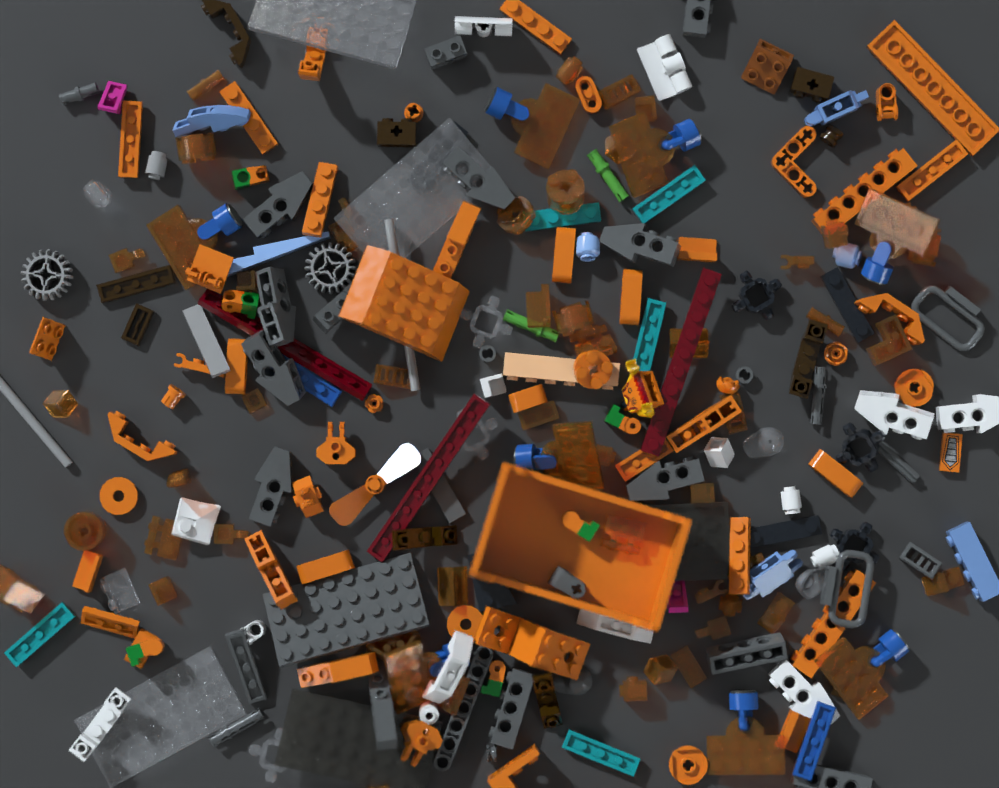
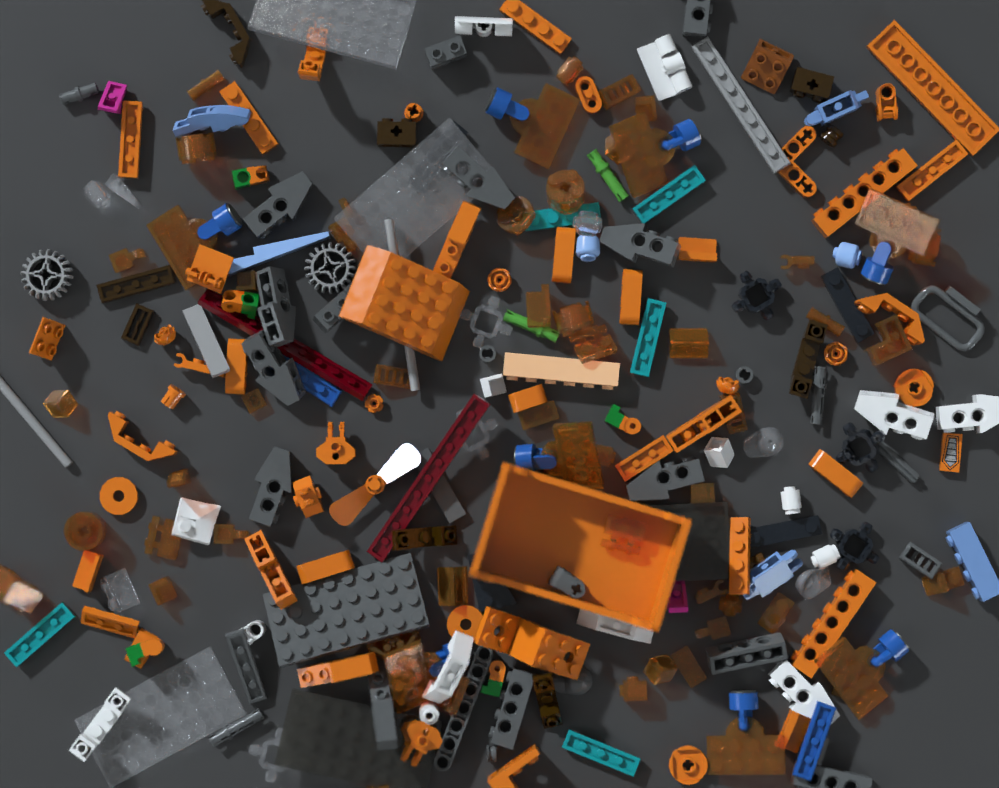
(117, 186): none -> clear slope
(156, 165): light grey brick -> none
(165, 335): none -> orange plate
(320, 199): orange plate -> none
(505, 279): none -> orange plate
(580, 527): leg -> none
(587, 223): none -> clear head
(597, 379): orange plate -> none
(640, 391): torso -> none
(681, 361): dark red plate -> none
(740, 105): none -> light grey tile
(831, 588): dark grey bar -> none
(834, 234): clear orange brick -> none

